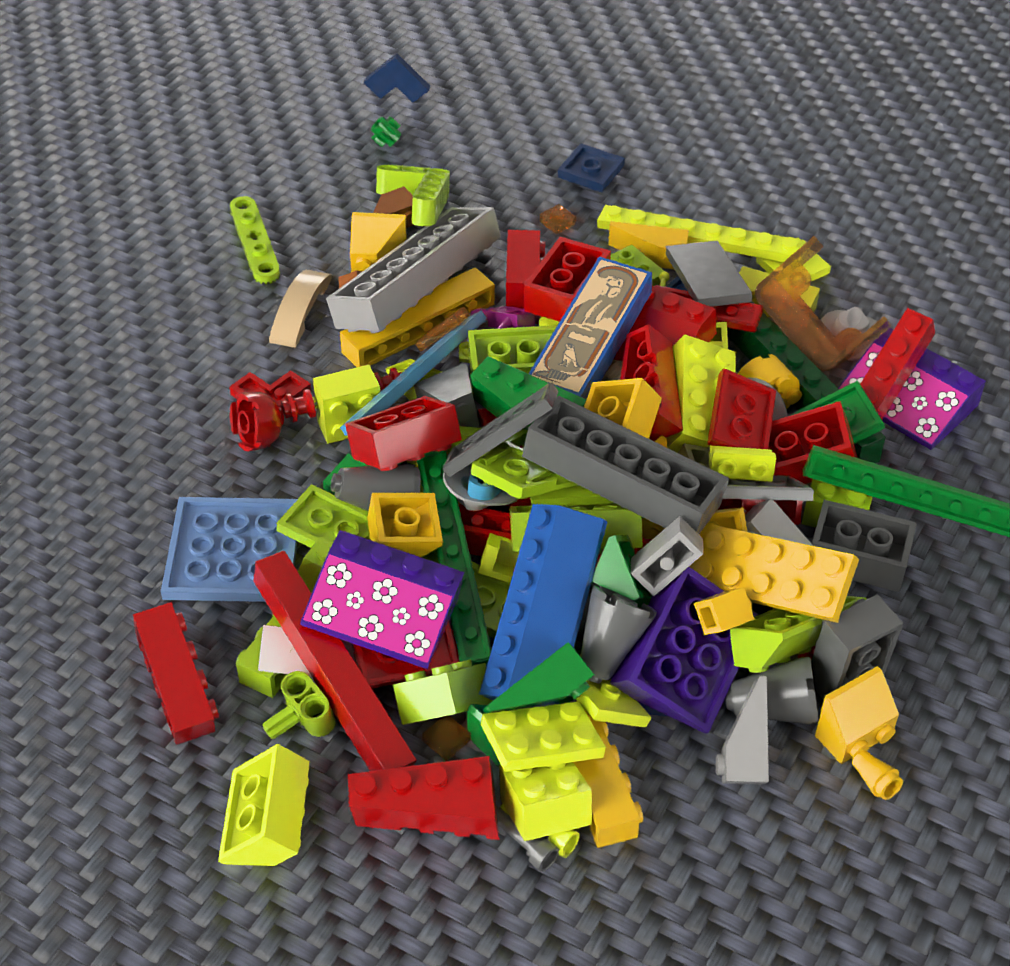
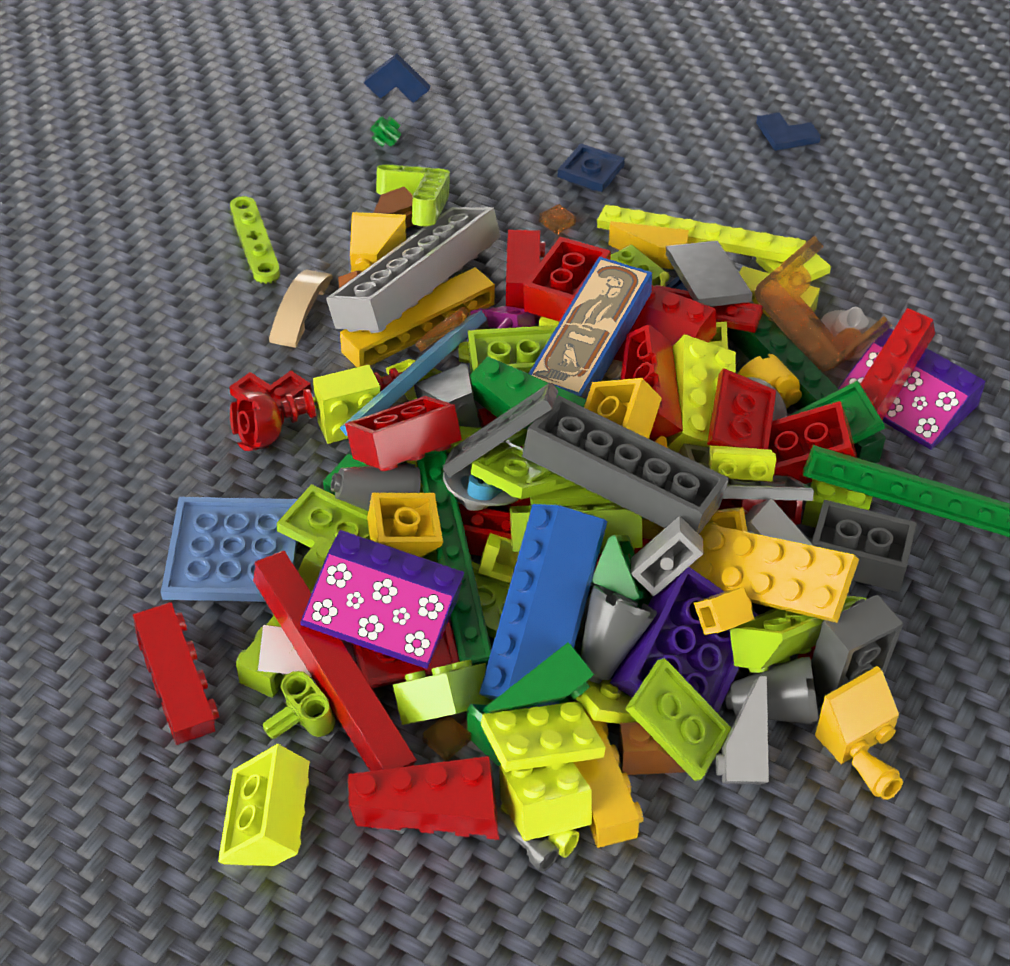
(641, 753): none -> dark orange slope
(679, 719): none -> lime tile
(784, 136): none -> dark blue tile

